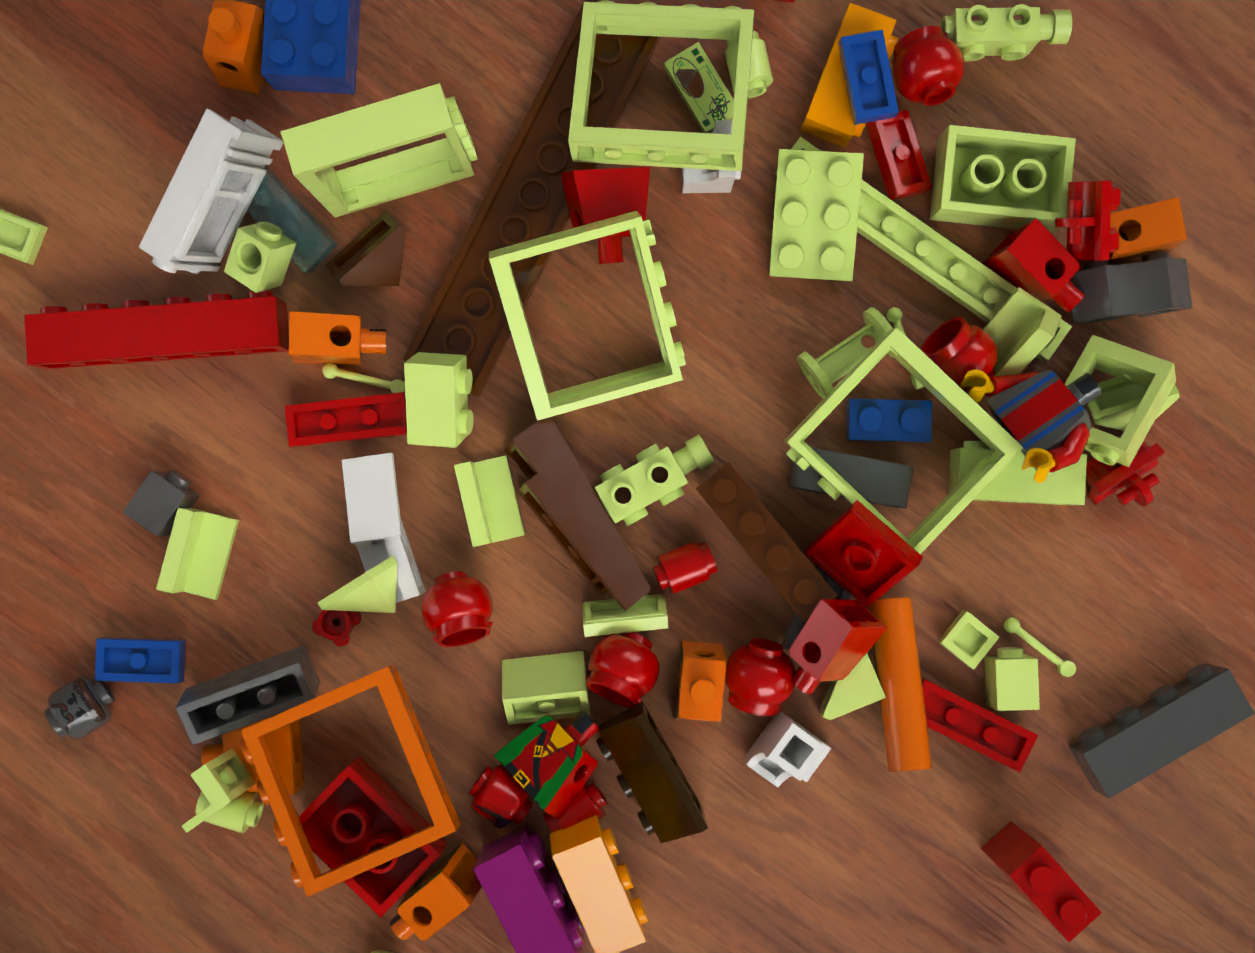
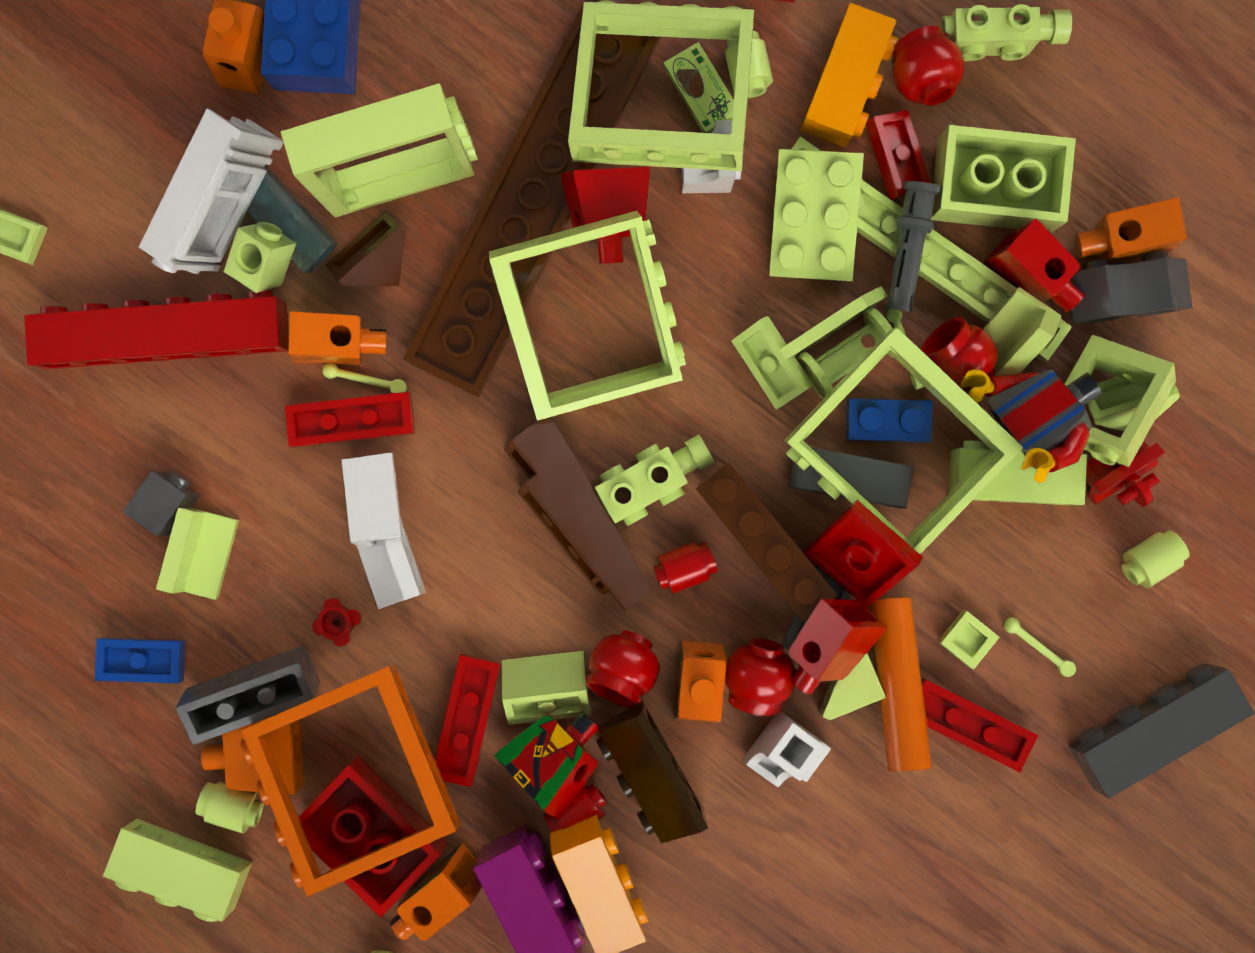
(79, 707): dark grey head -> none
(177, 870): none -> yellowish green brick
(221, 783): yellowish green panel -> none
(367, 593): yellowish green slope -> none
(437, 399): yellowish green brick -> none
(457, 609): red piece -> none
(466, 719): none -> red plate
(489, 500): yellowish green panel -> none
(499, 797): red head -> none
(608, 618): yellowish green tile -> none
(775, 362): none -> yellowish green piece
(868, 77): blue plate -> none
(914, 225): none -> dark grey pin
(1011, 680): yellowish green brick -> none
(1041, 881): red brick -> none
(1089, 219): red hips -> none
(1155, 559): none -> yellowish green brick

